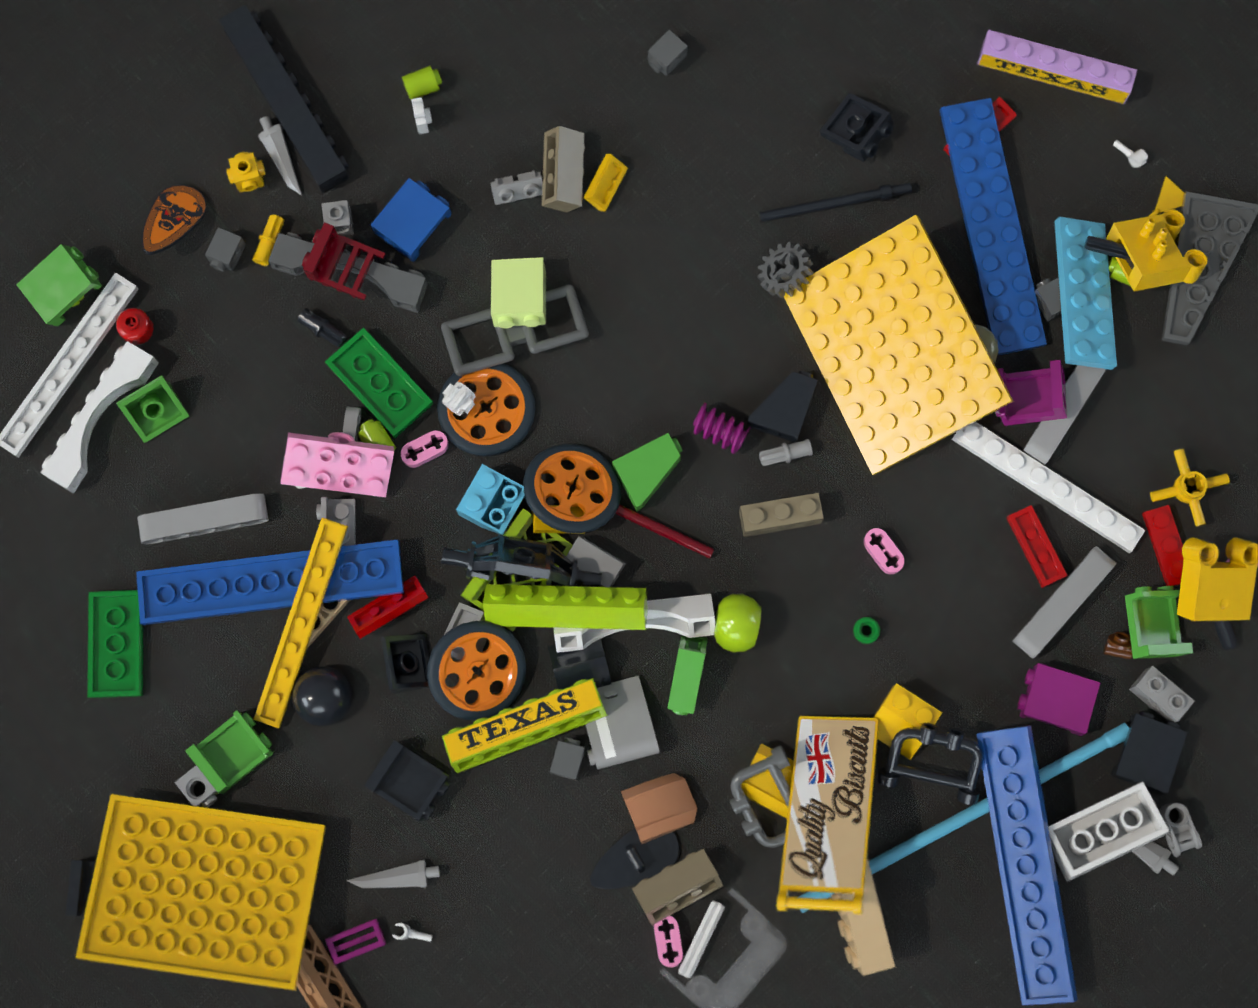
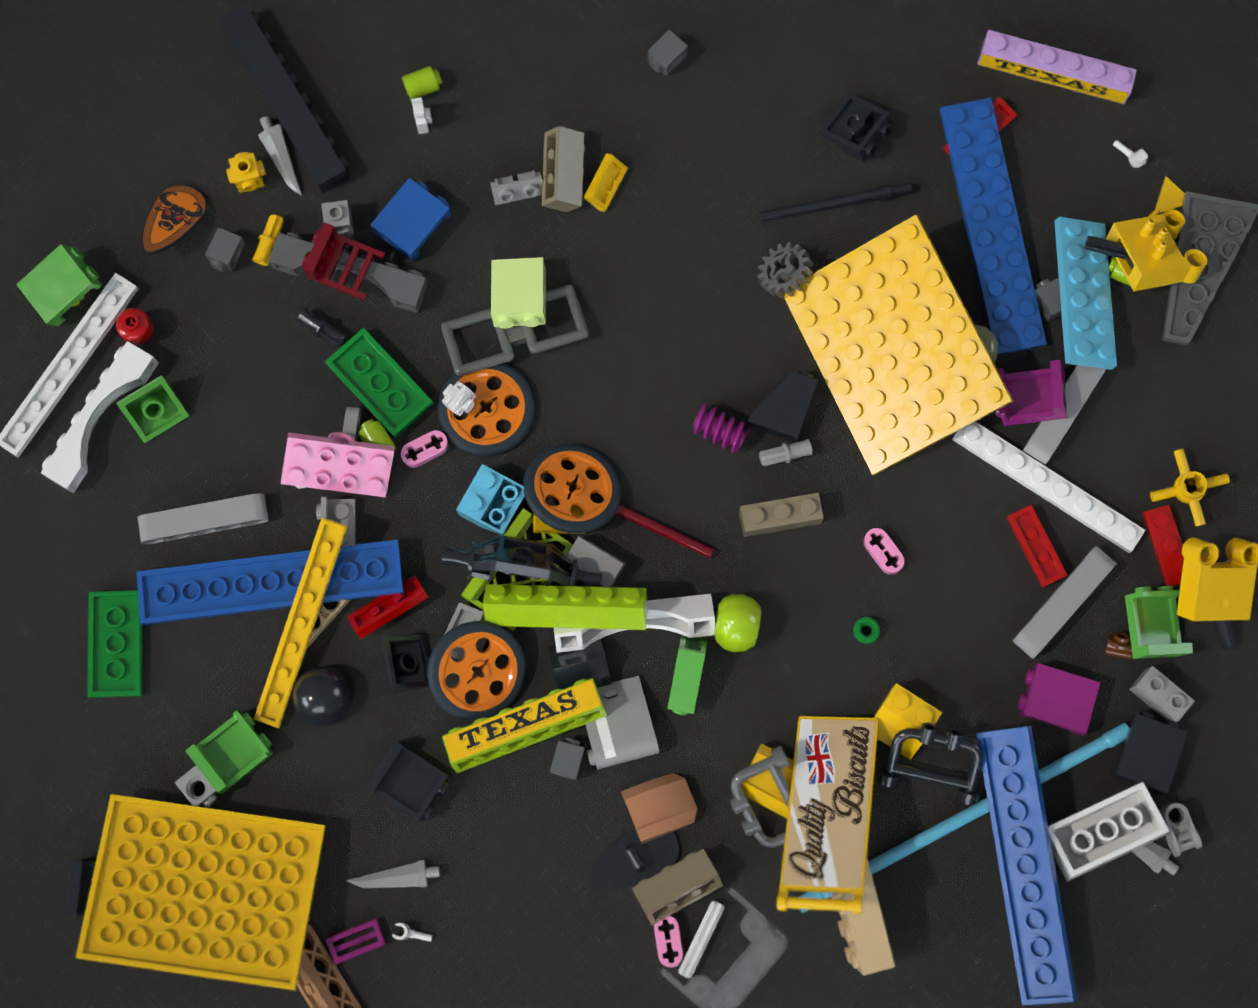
(647, 468): bright green slope -> none

